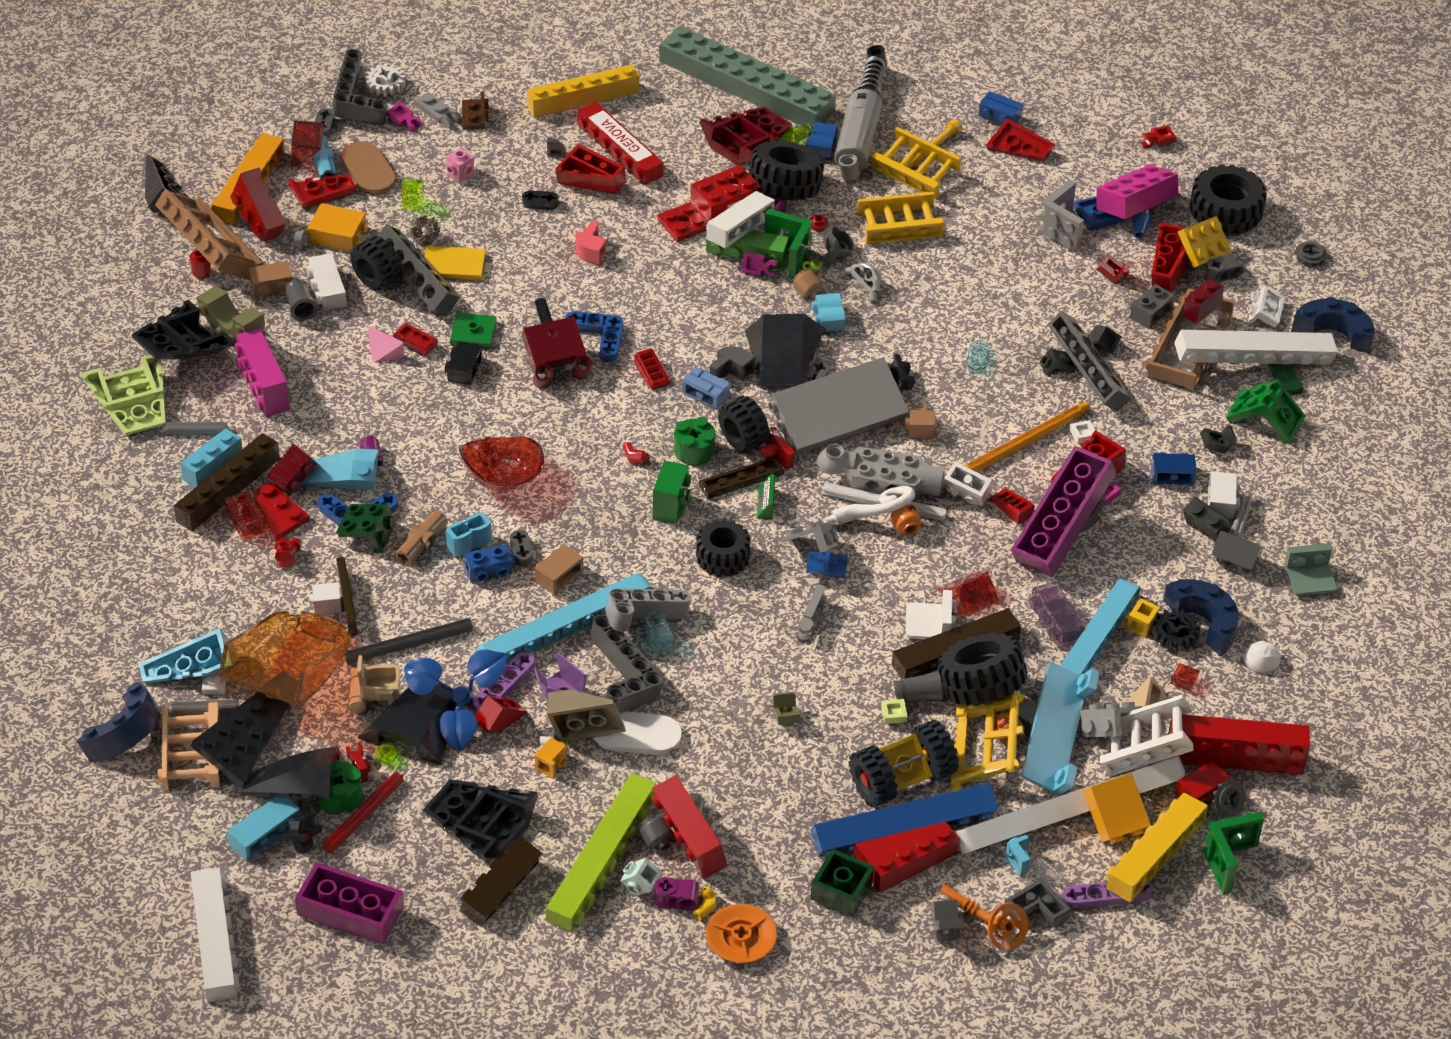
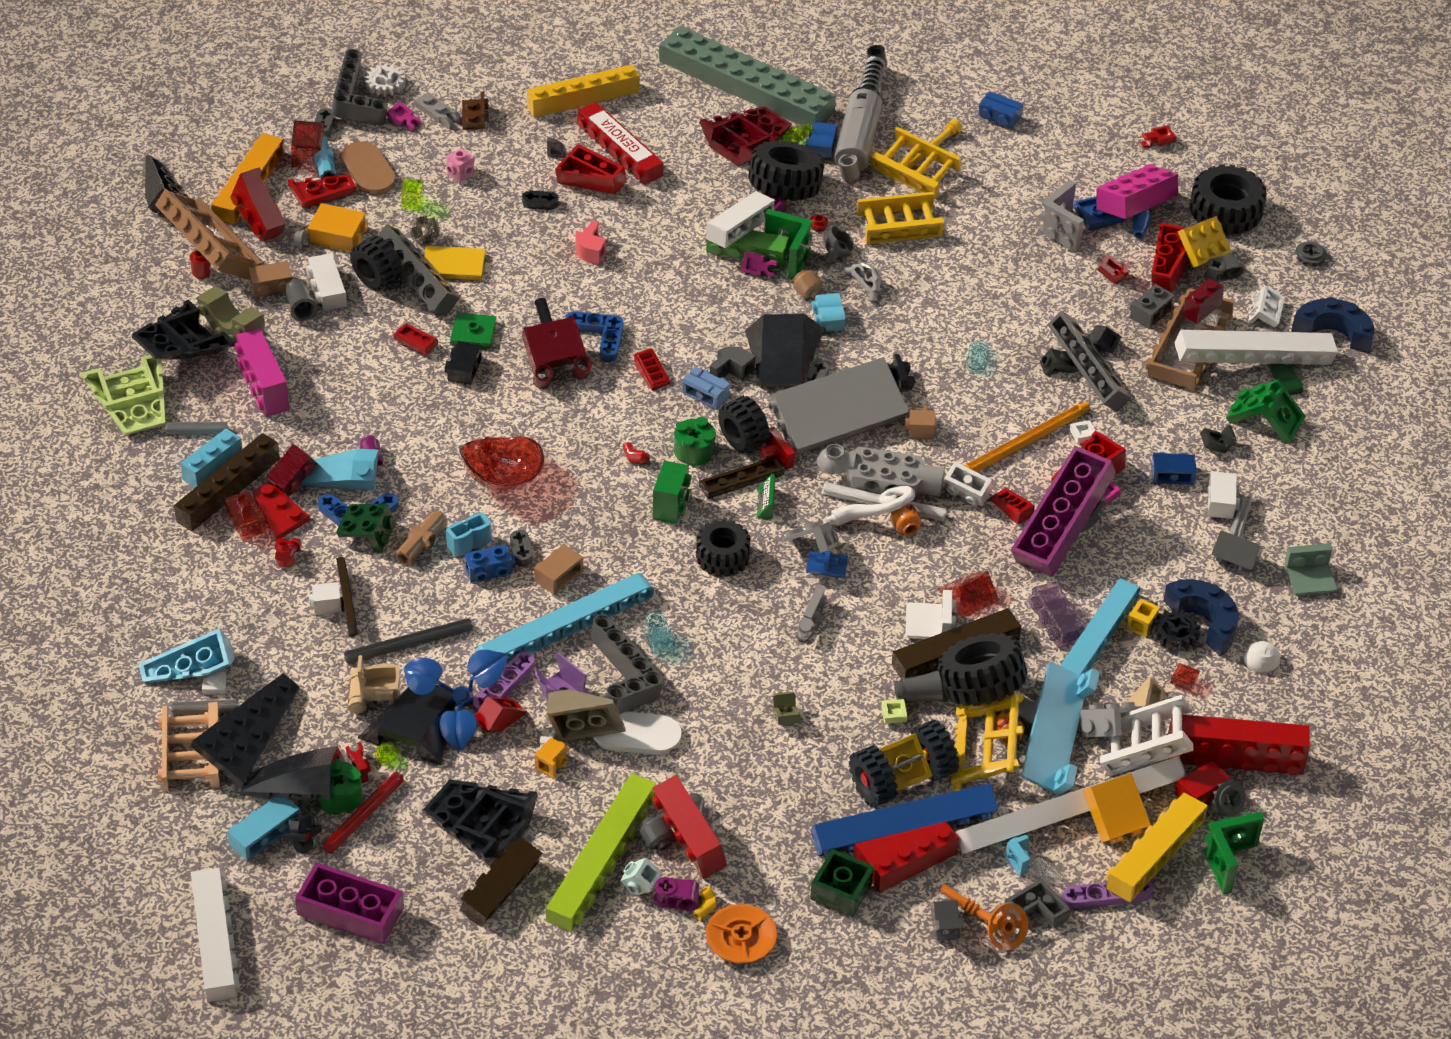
(124, 728): dark blue brick -> none
(286, 655): clear orange windscreen -> none
(384, 346): bright pink slope -> none
(638, 603): light grey beam -> none
(707, 201): red bracket -> none
(815, 266): lime arm -> none
(1019, 141): red wing -> none
(1206, 518): pearl dark grey brick -> none

